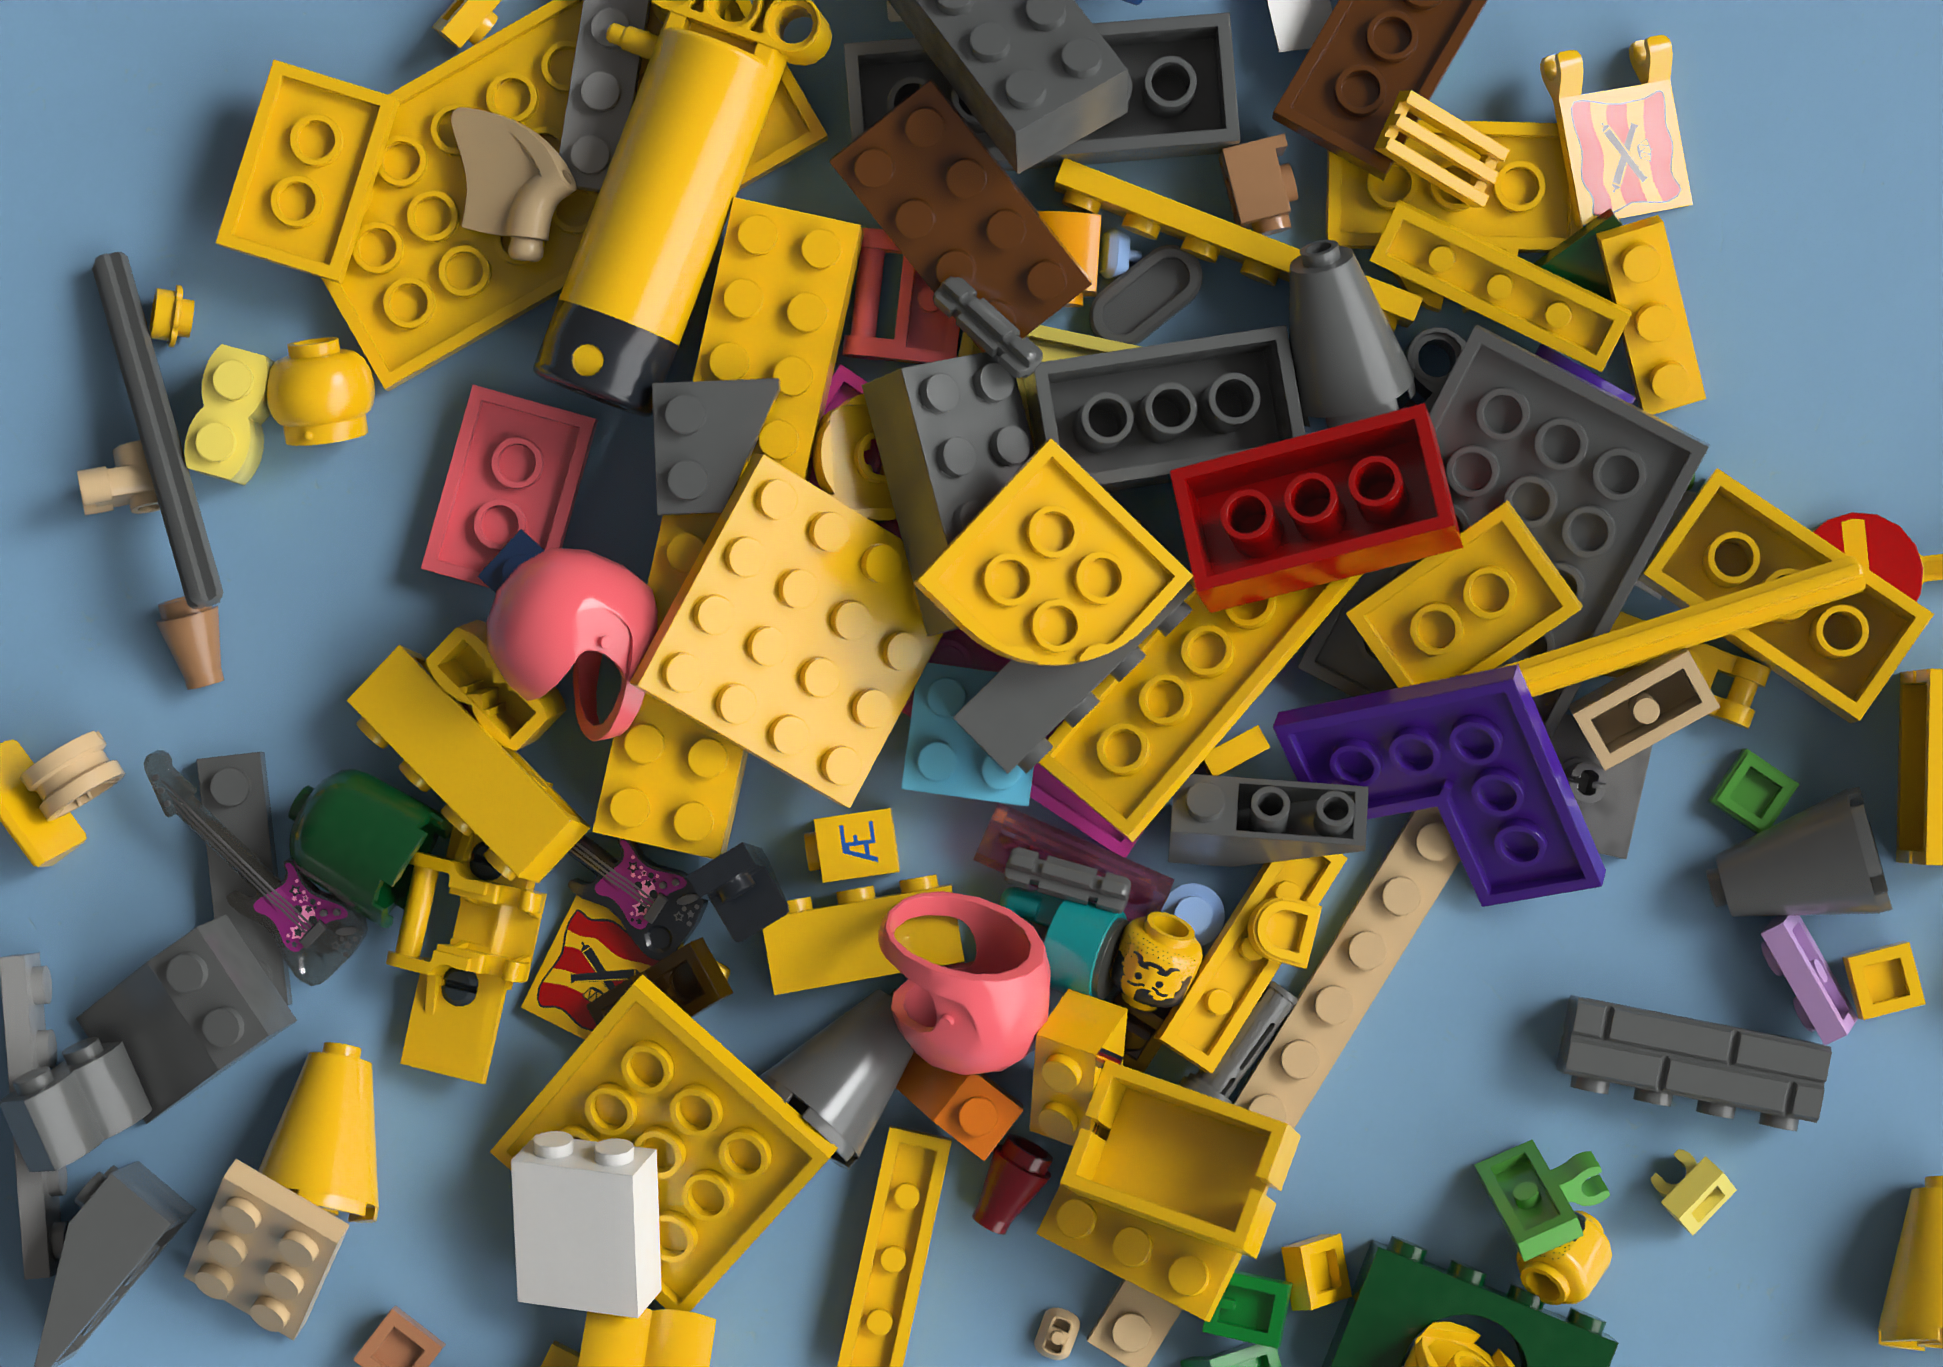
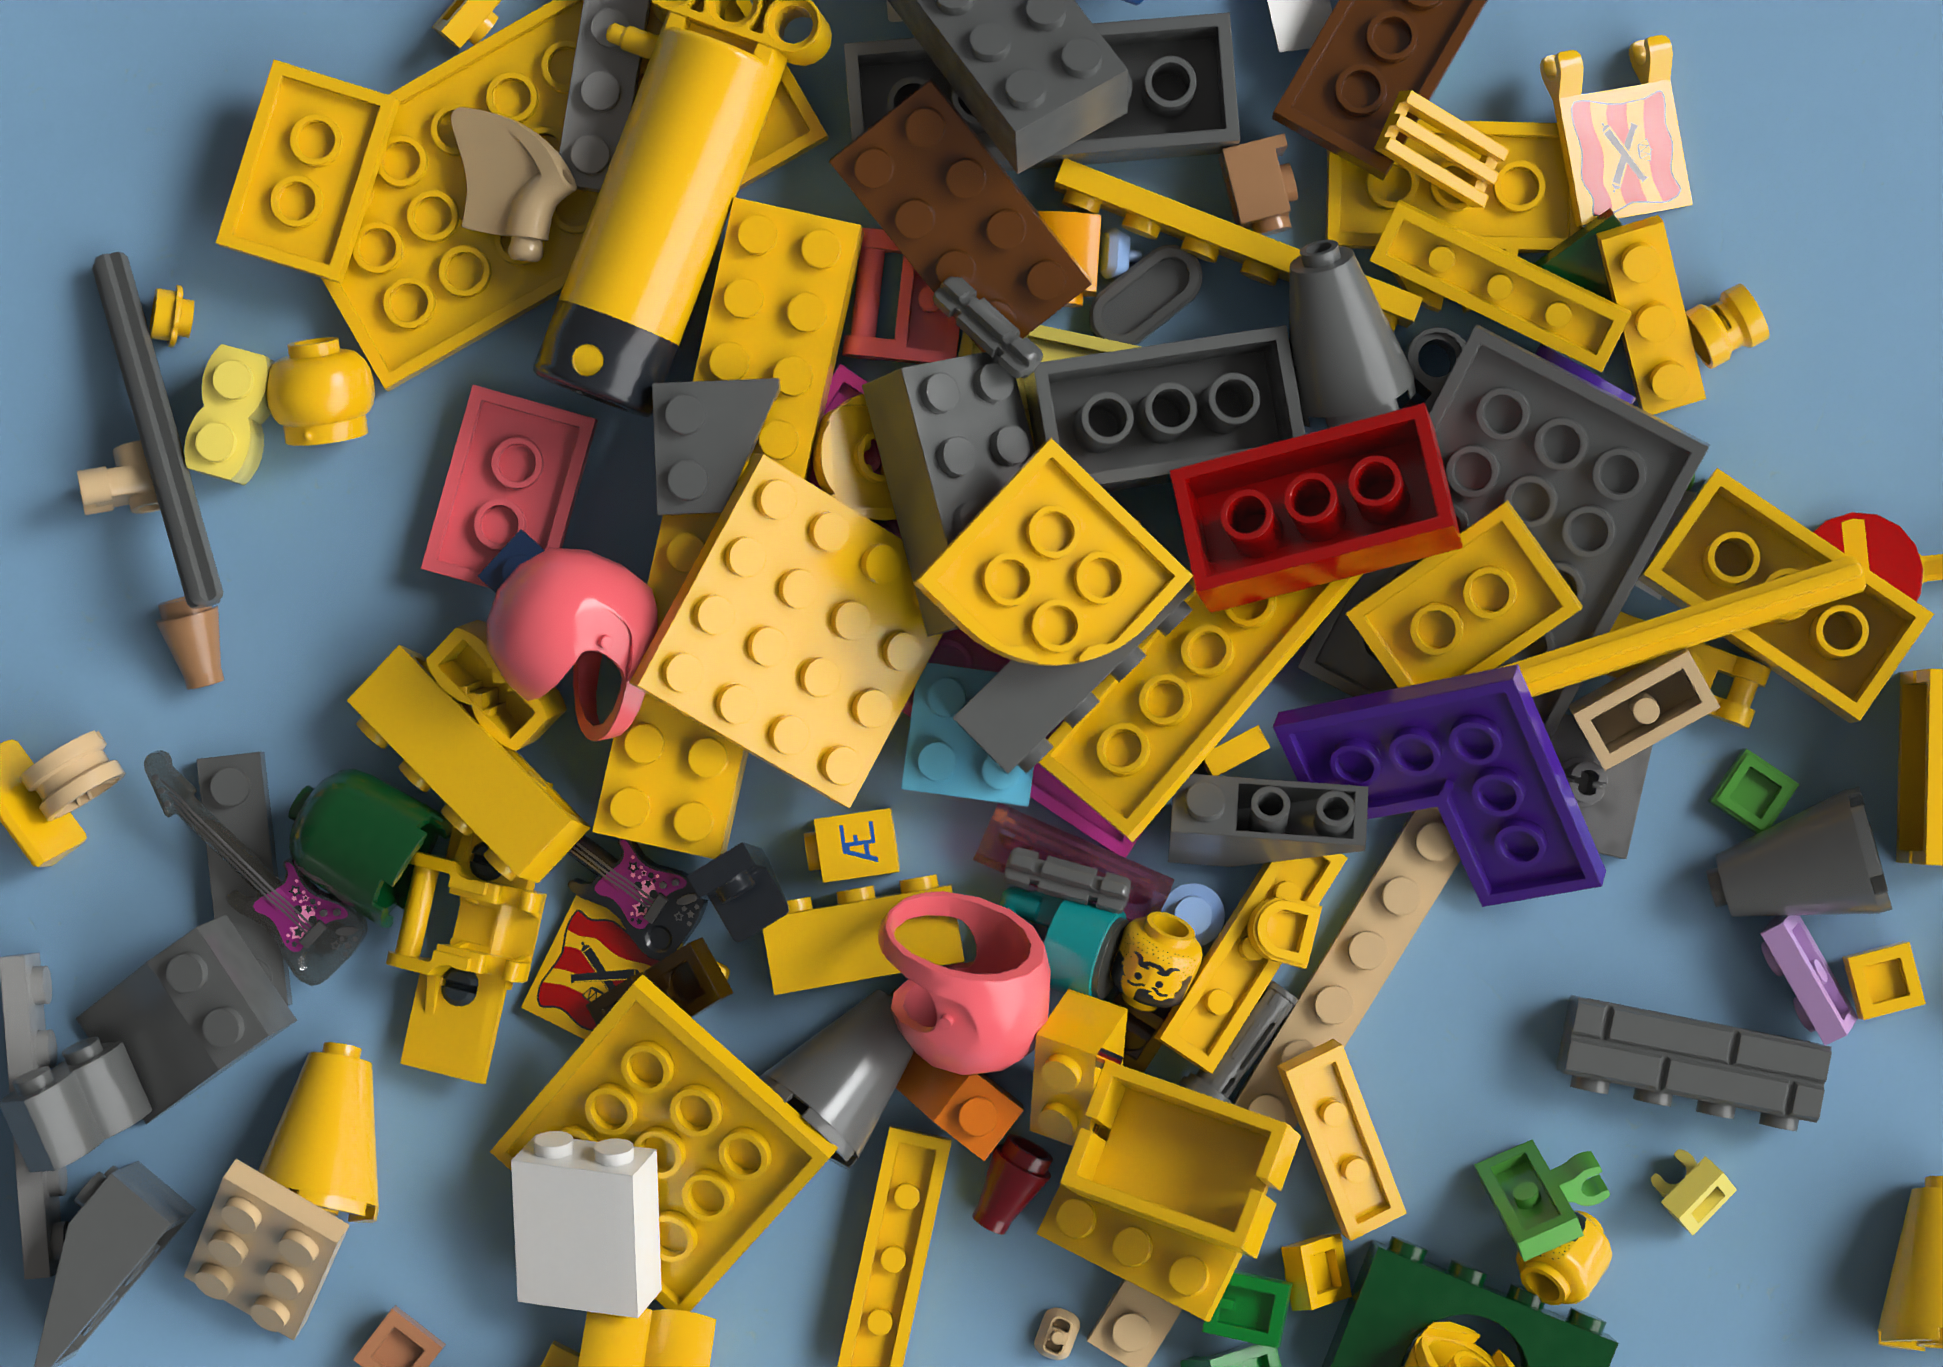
(1341, 1139): none -> yellow plate
(1726, 325): none -> yellow wheel

